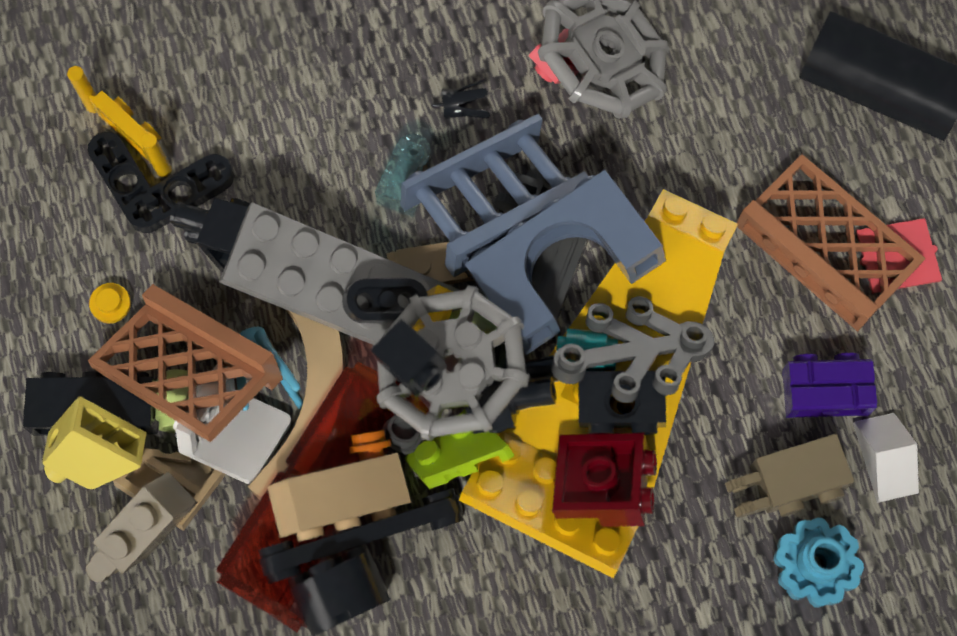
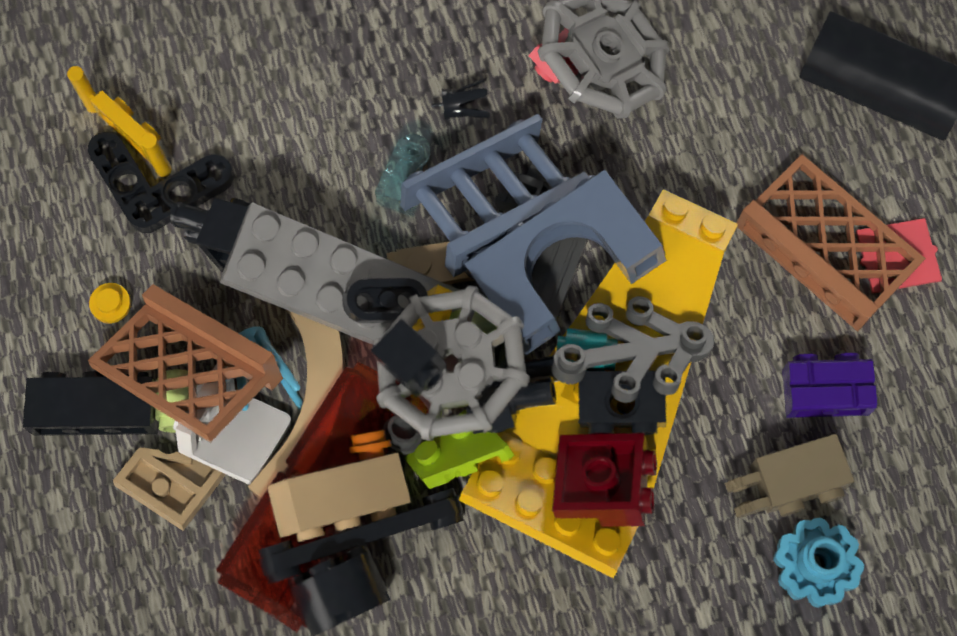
(92, 446): light yellow torso -> none
(139, 527): dark tan hinge -> none
(888, 456): white slope -> none

